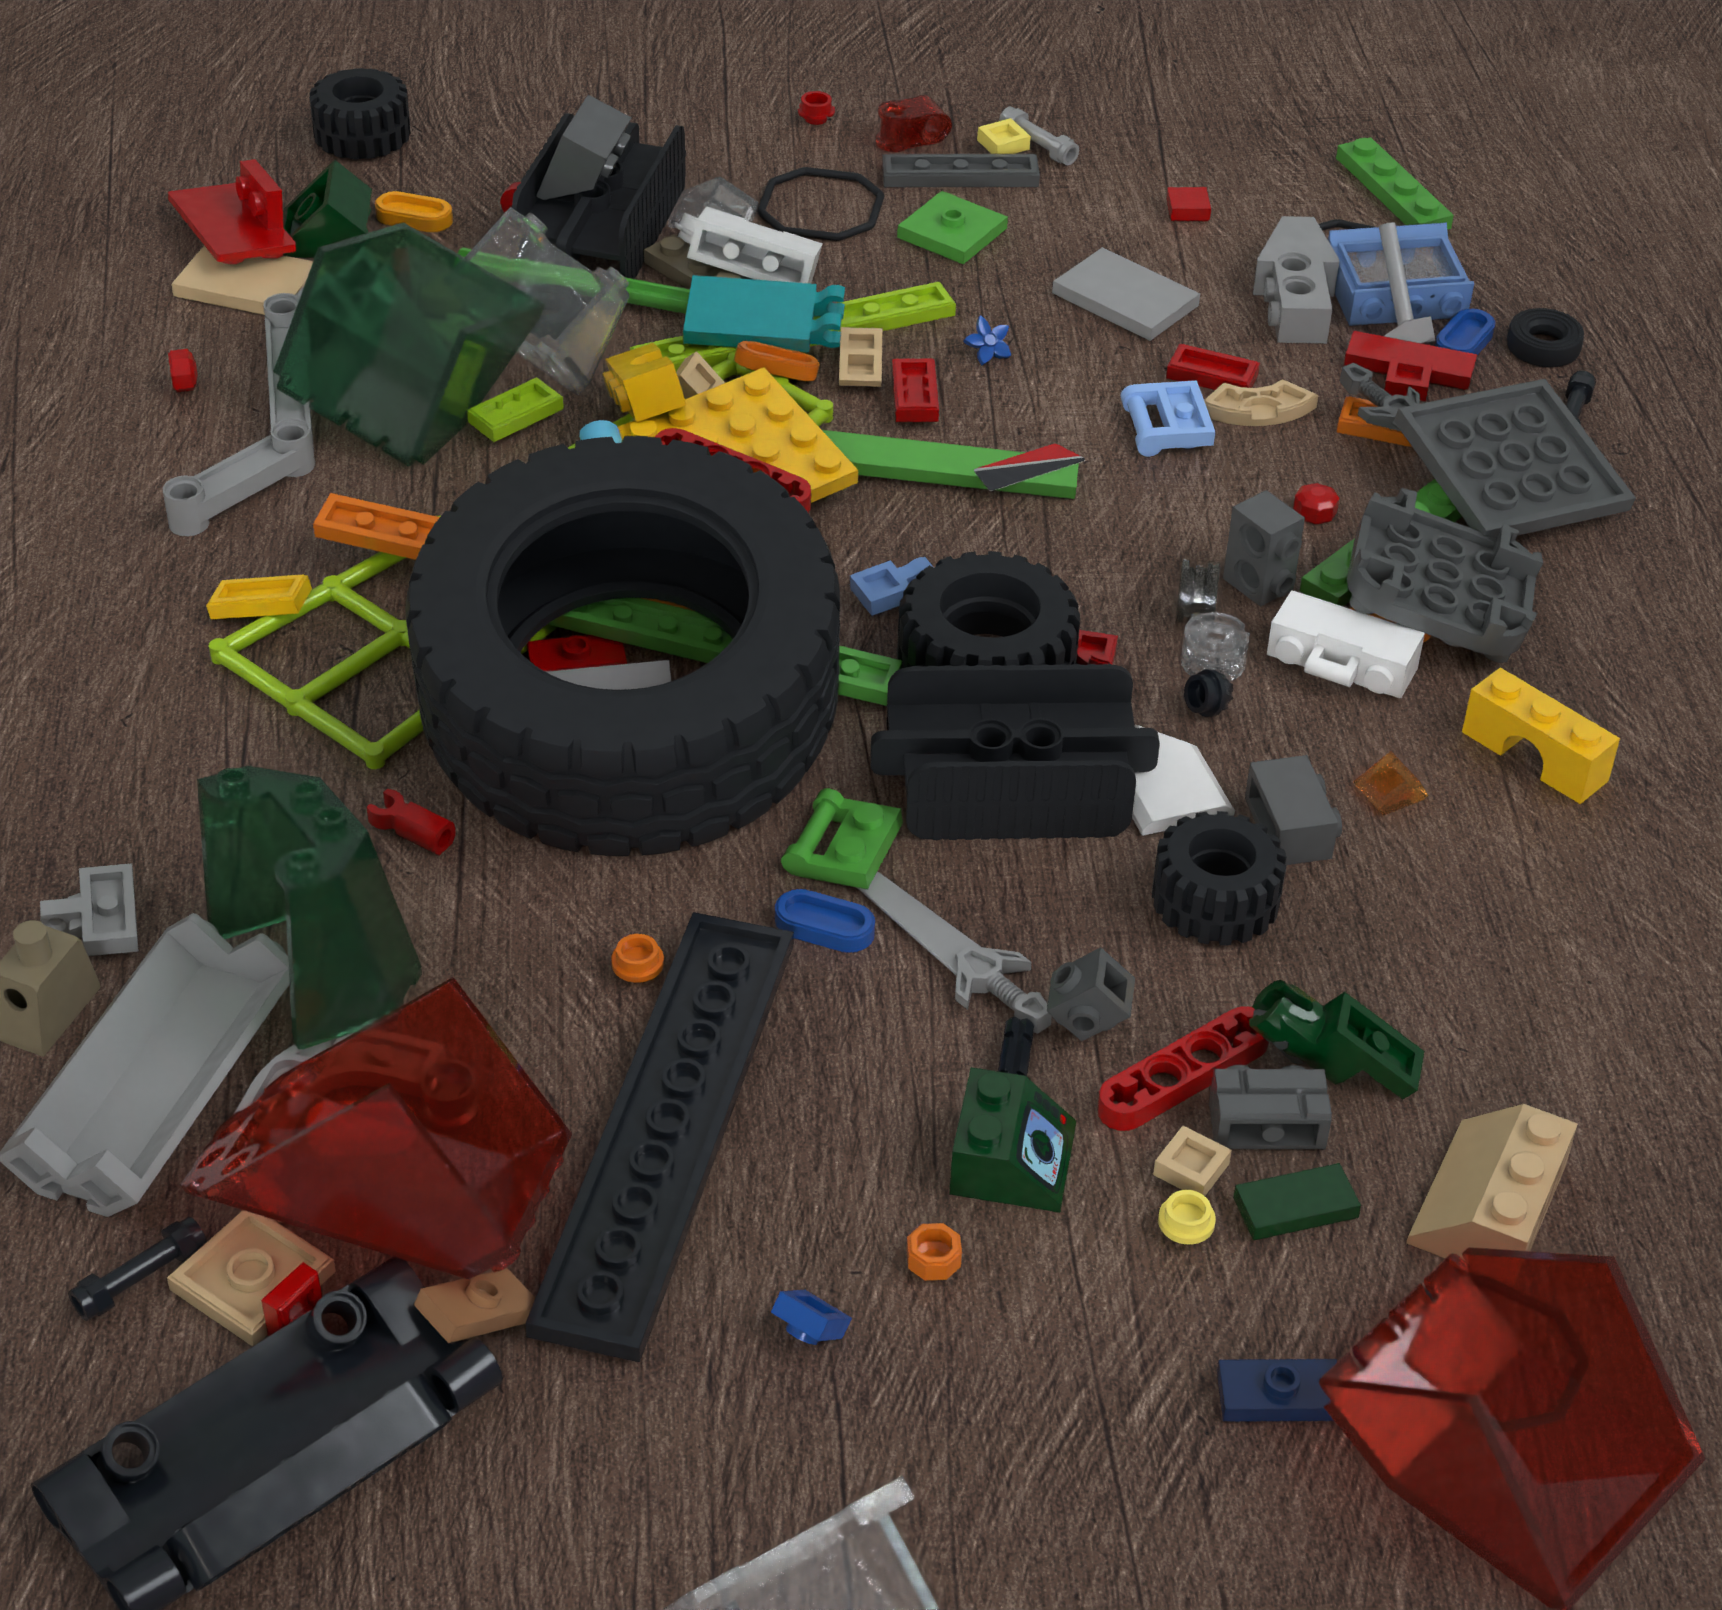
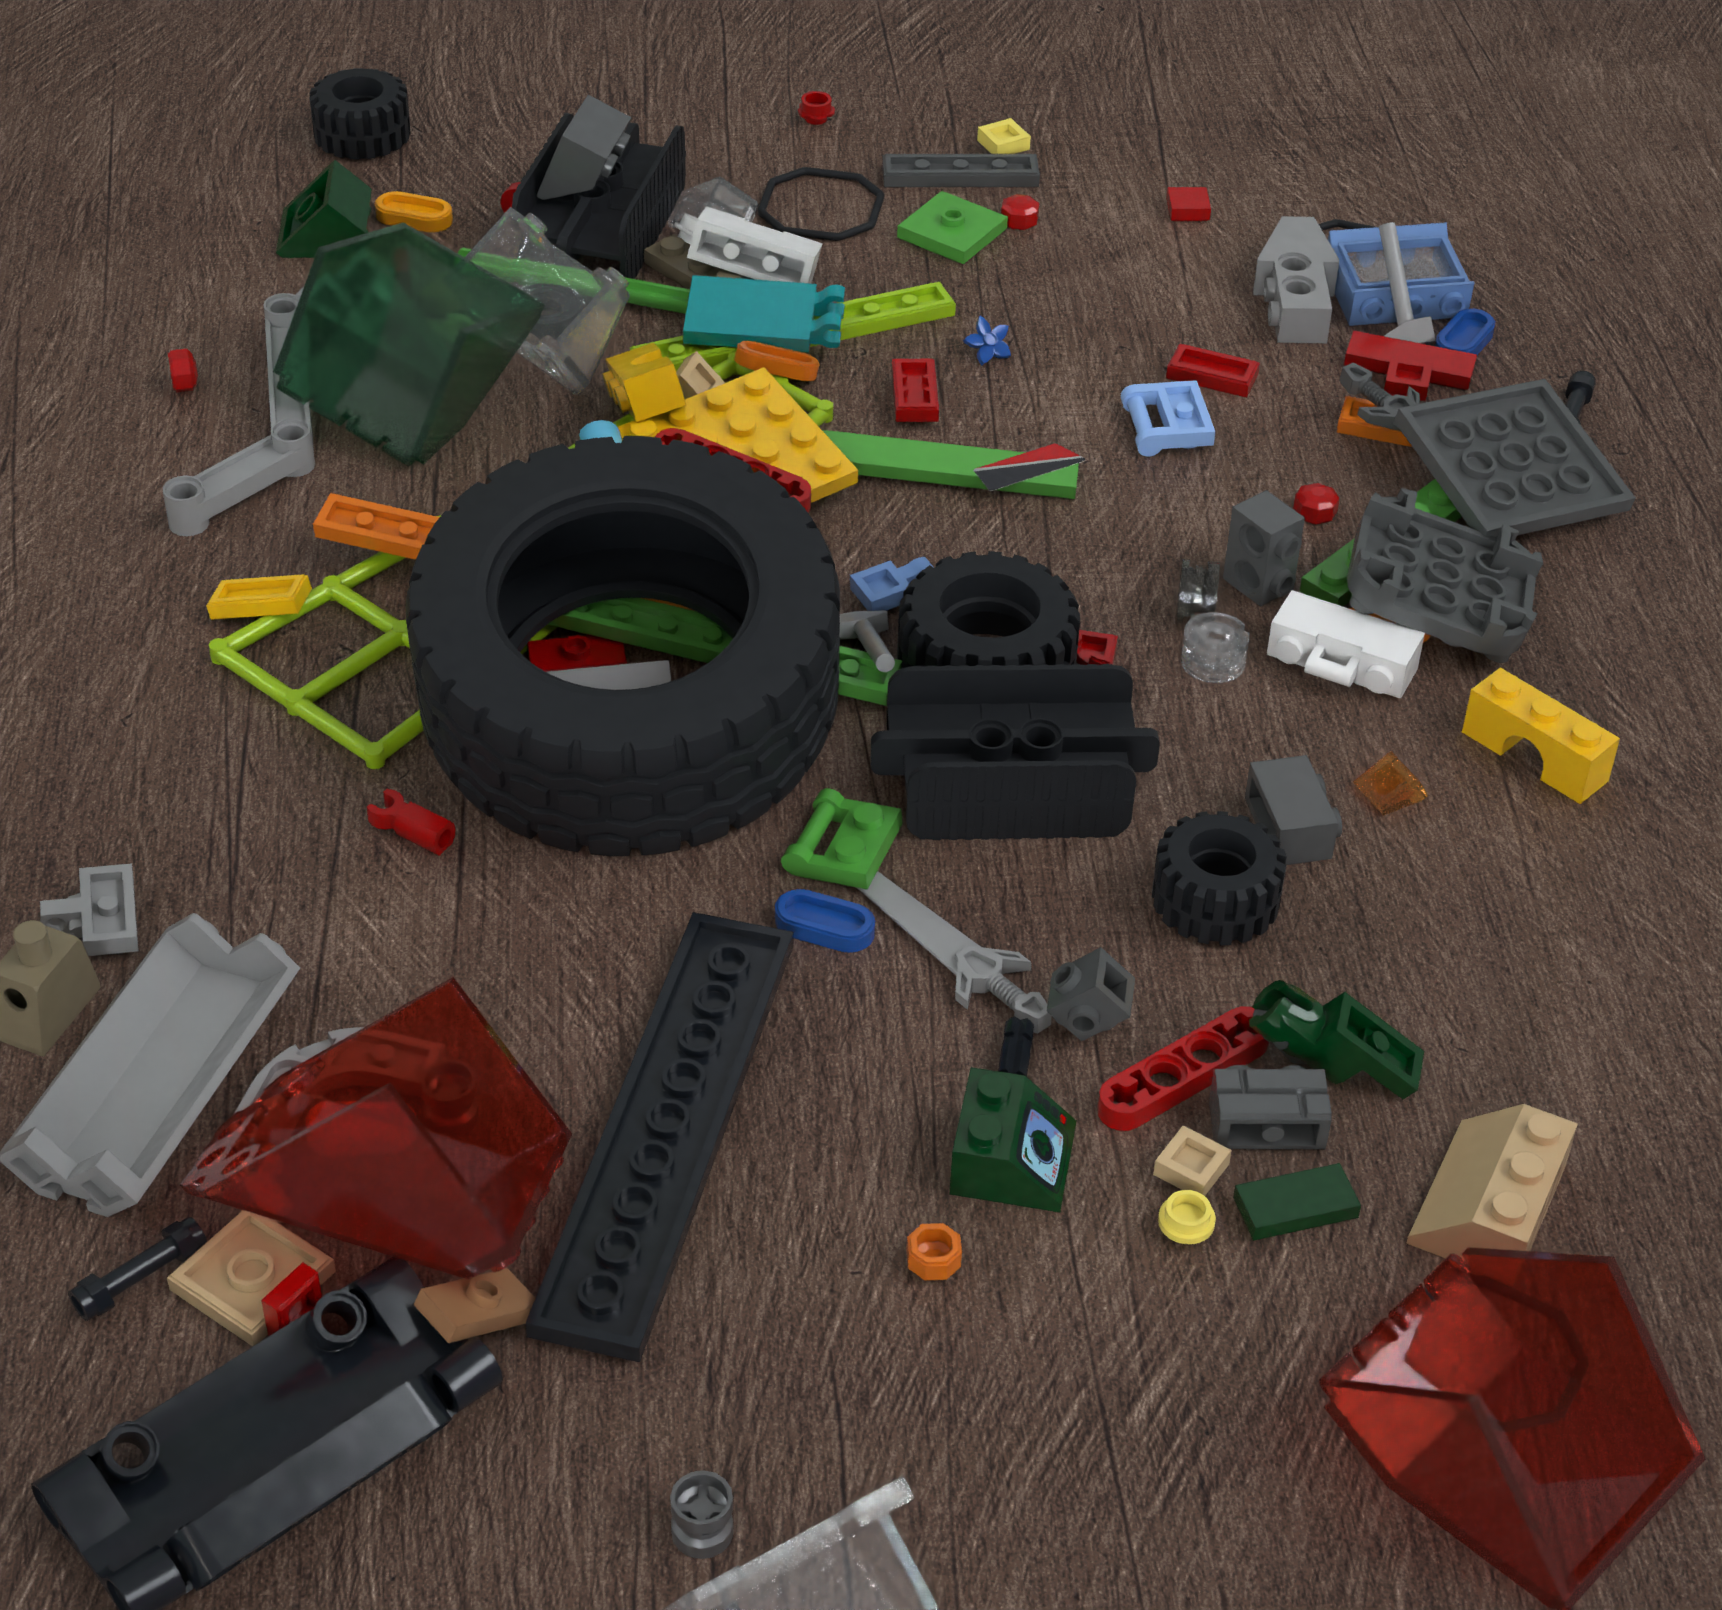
(237, 217): red bracket -> none
(242, 284): tan tile -> none
(296, 854): clear green windscreen -> none
(515, 409): lime plate -> none
(637, 958): orange plate -> none
(701, 1514): none -> flat silver wheel
(810, 1317): blue plate -> none
(860, 357): tan slope -> none
(866, 627): none -> light grey piece
(911, 124): clear red piece -> none
(1021, 211): none -> red tile
(1061, 148): light grey bar -> none
(1126, 293): light grey tile -> none
(1176, 788): white tile -> none
(1208, 692): black plate -> none
(1260, 405): tan tile -> none
(1273, 1389): dark blue plate -> none
(1392, 183): bright green plate -> none
(1543, 352): black tyre -> none

